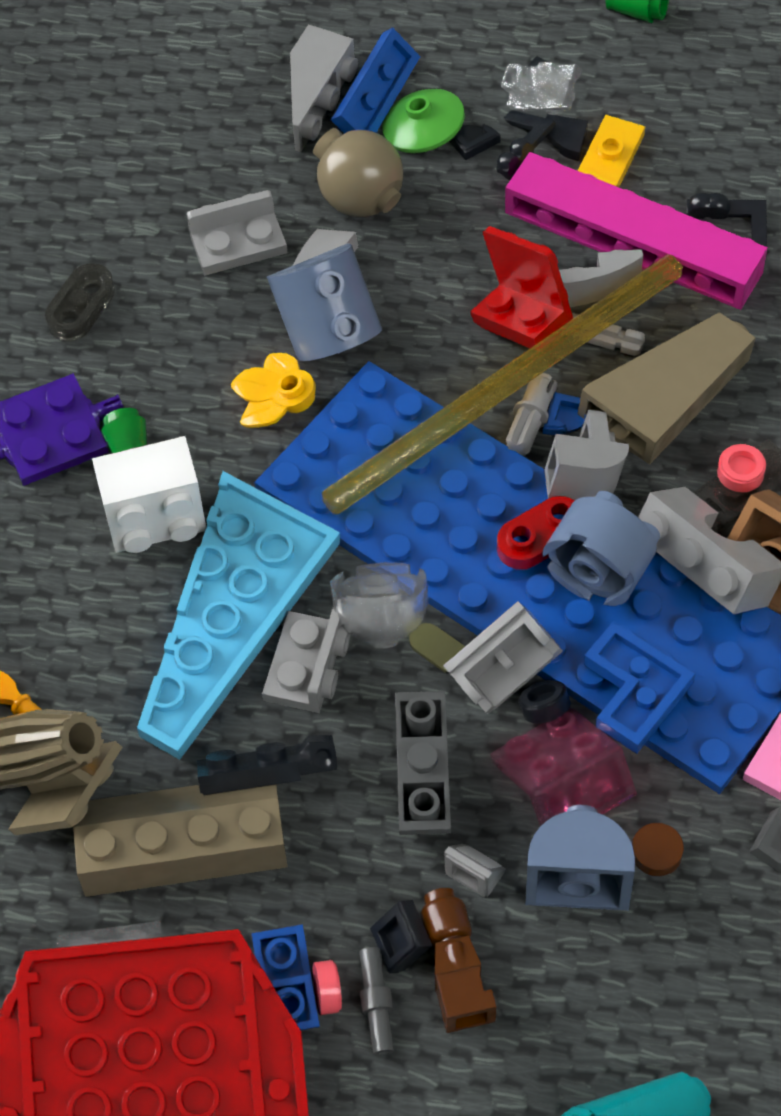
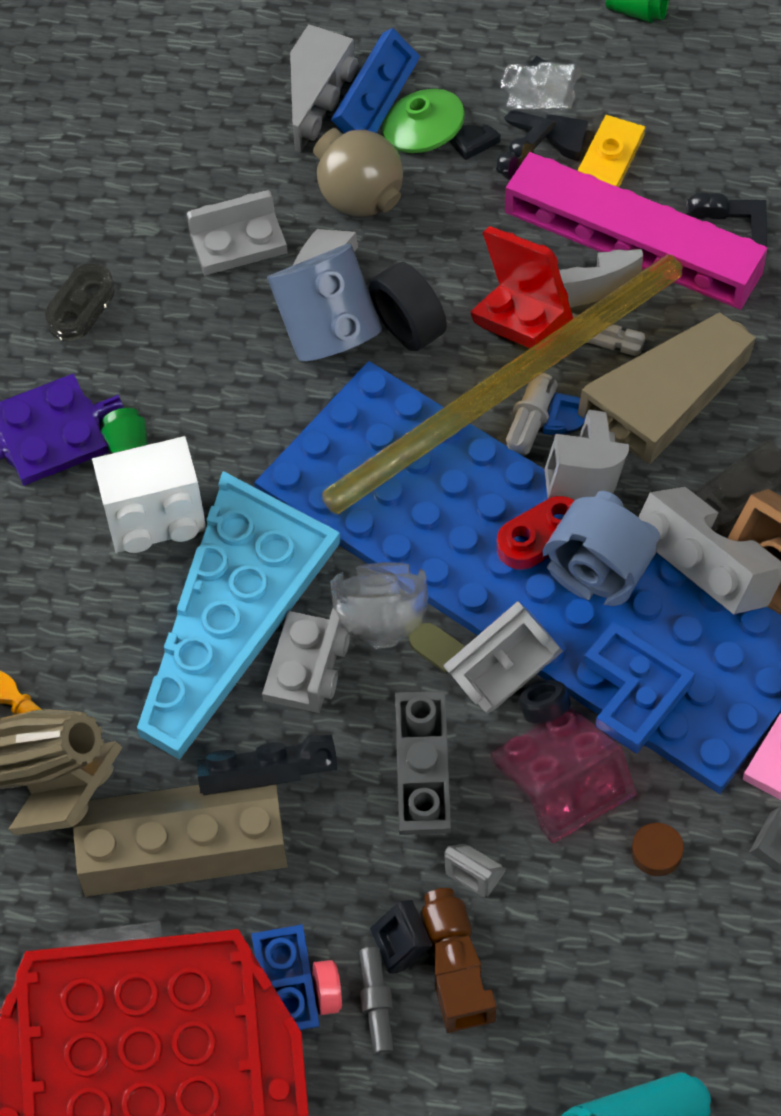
(274, 390): yellow plate -> none
(408, 306): none -> black tyre
(580, 862): sand blue brick -> none
(741, 468): coral tile -> none

